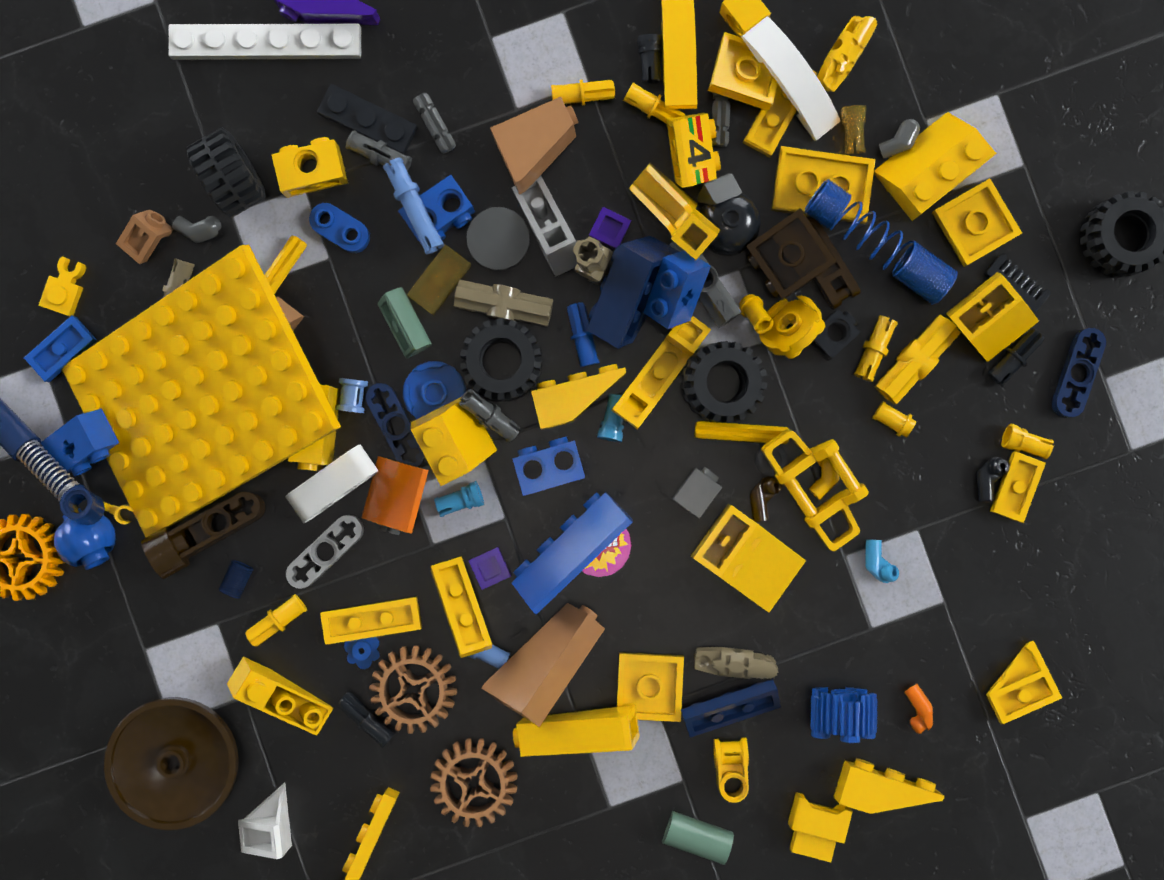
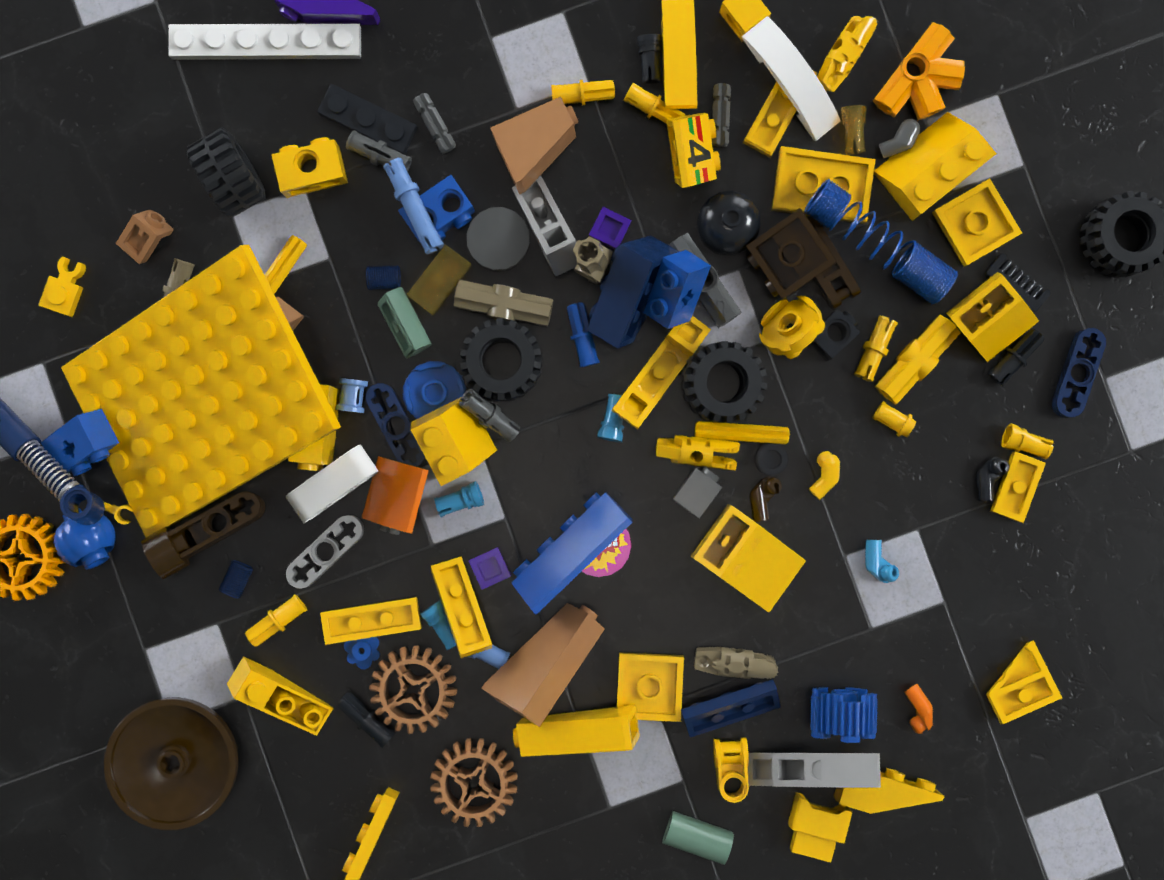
(59, 348): blue plate -> none
(198, 231): dark grey arm -> none
(267, 827): white slope -> none
(338, 228): blue plate -> none
(389, 279): none -> dark blue piece
(436, 617): none -> dark azure pin
(550, 475): blue brick -> none
(568, 400): yellow slope -> none
(675, 210): yellow arch -> none
(682, 448): none -> yellow hinge
(719, 190): slope -> none
(740, 74): yellow plate -> none
(753, 309): yellow pin -> none
(815, 516): yellow bar -> none
(815, 770): none -> light grey slope
(934, 74): none -> light orange piece

